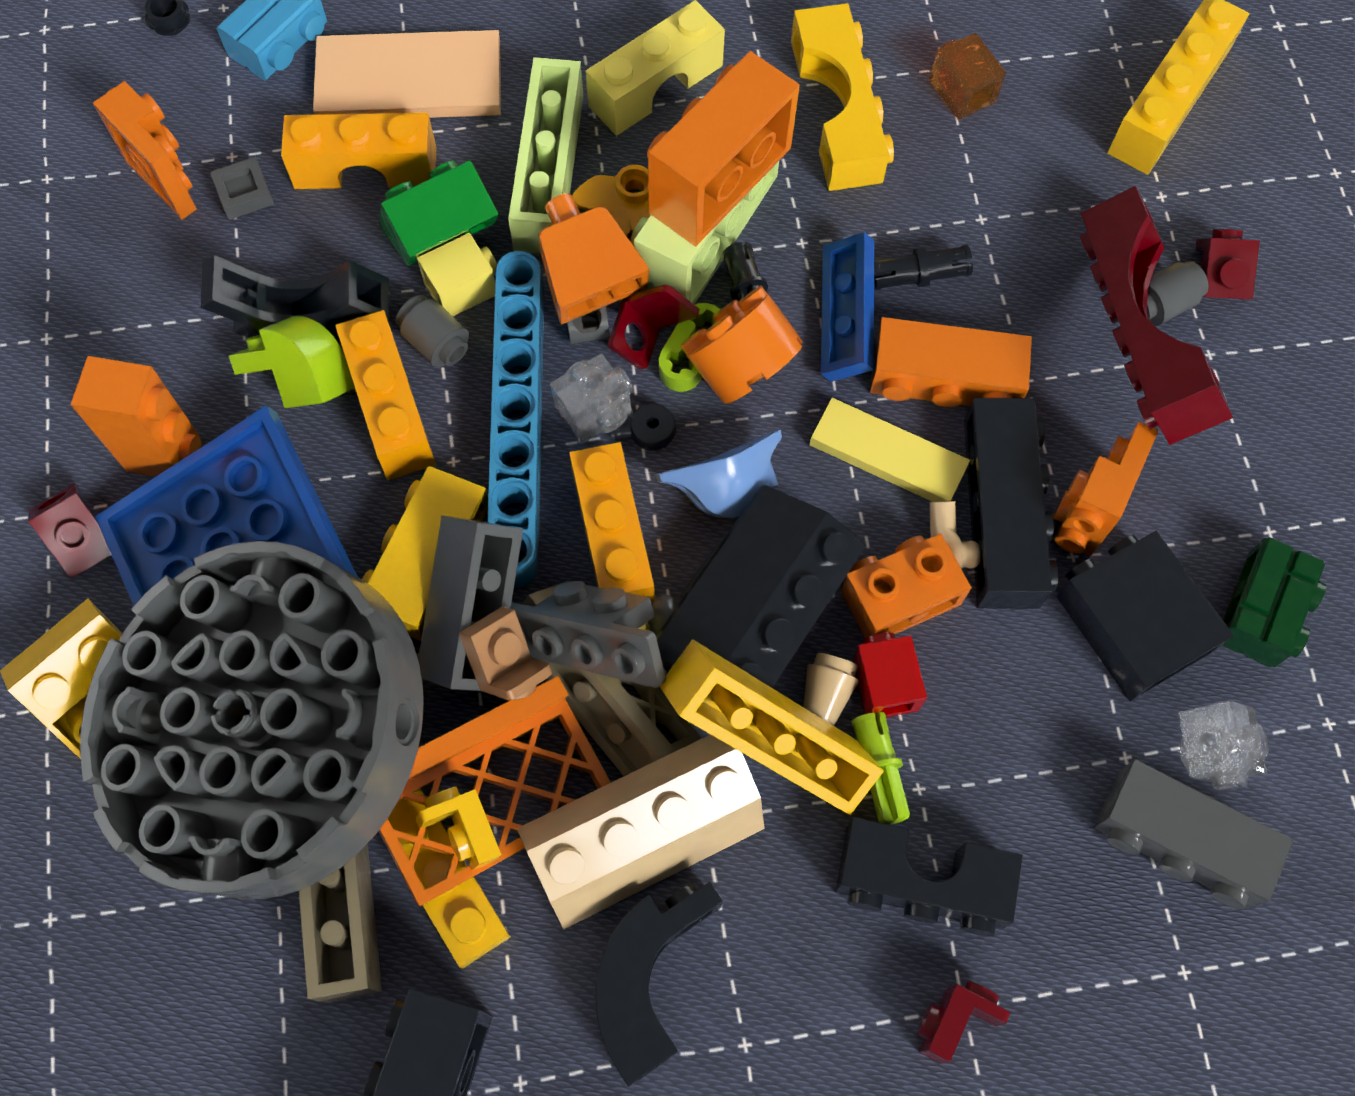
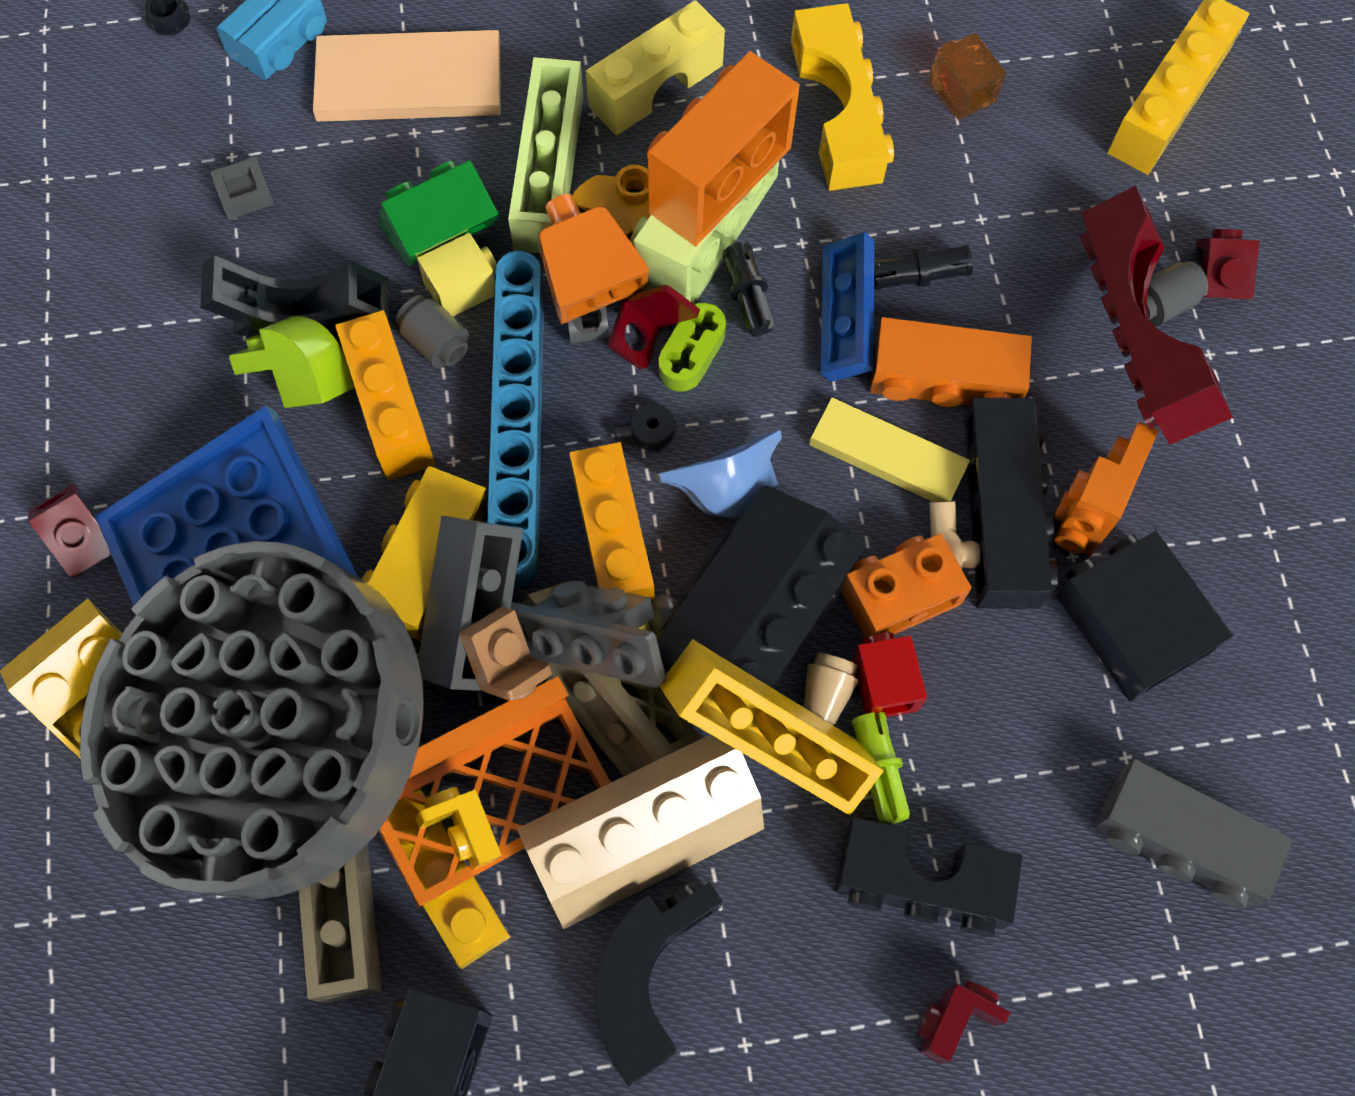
(134, 415): orange brick -> none
(146, 144): orange plate -> none
(325, 144): light orange arch -> none
(593, 397): clear brick -> none
(743, 345): orange brick -> none
(1223, 744): clear brick -> none
(1273, 601): dark green brick -> none

